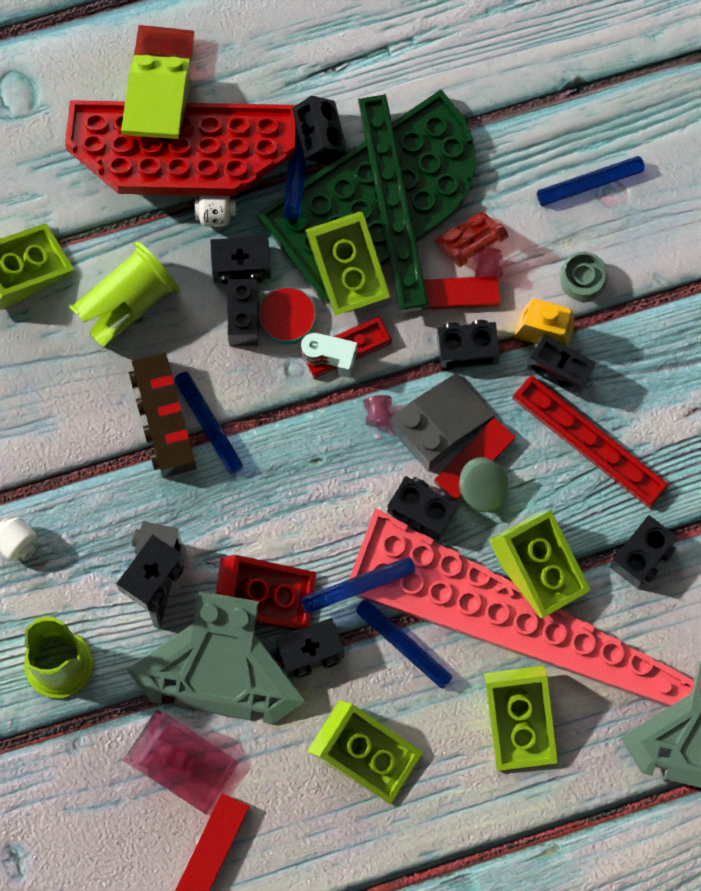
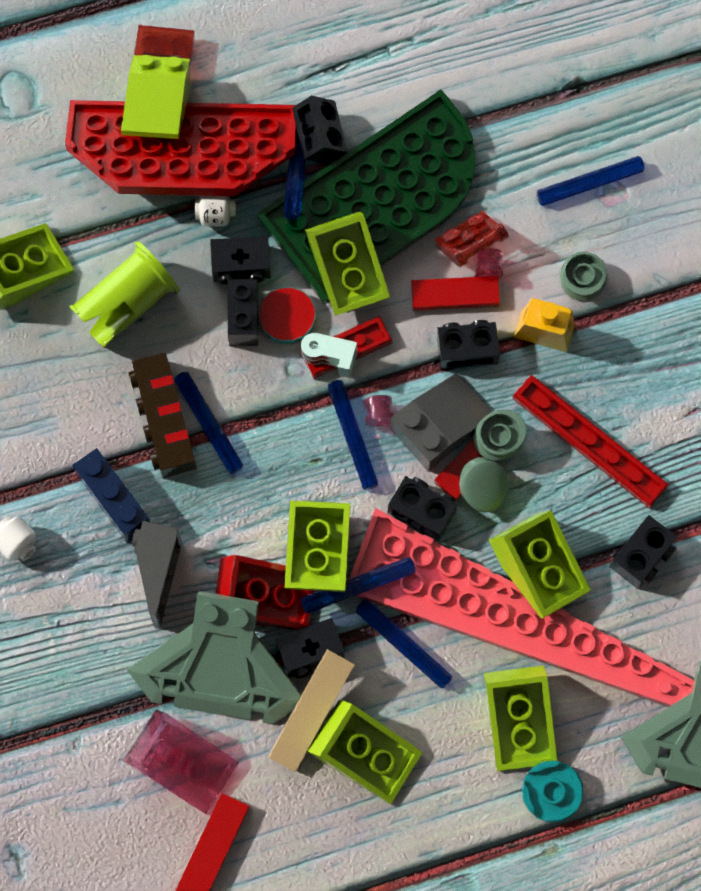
(68, 677): lime piece -> none
(110, 494): none -> dark blue brick
(152, 557): black brick -> none
(311, 710): none -> tan tile
(317, 546): none -> lime slope
(352, 435): none -> clear blue axle
(393, 204): dark green tile -> none
(500, 435): none -> sand green piece
(552, 791): none -> teal tile
(561, 365): black brick -> none

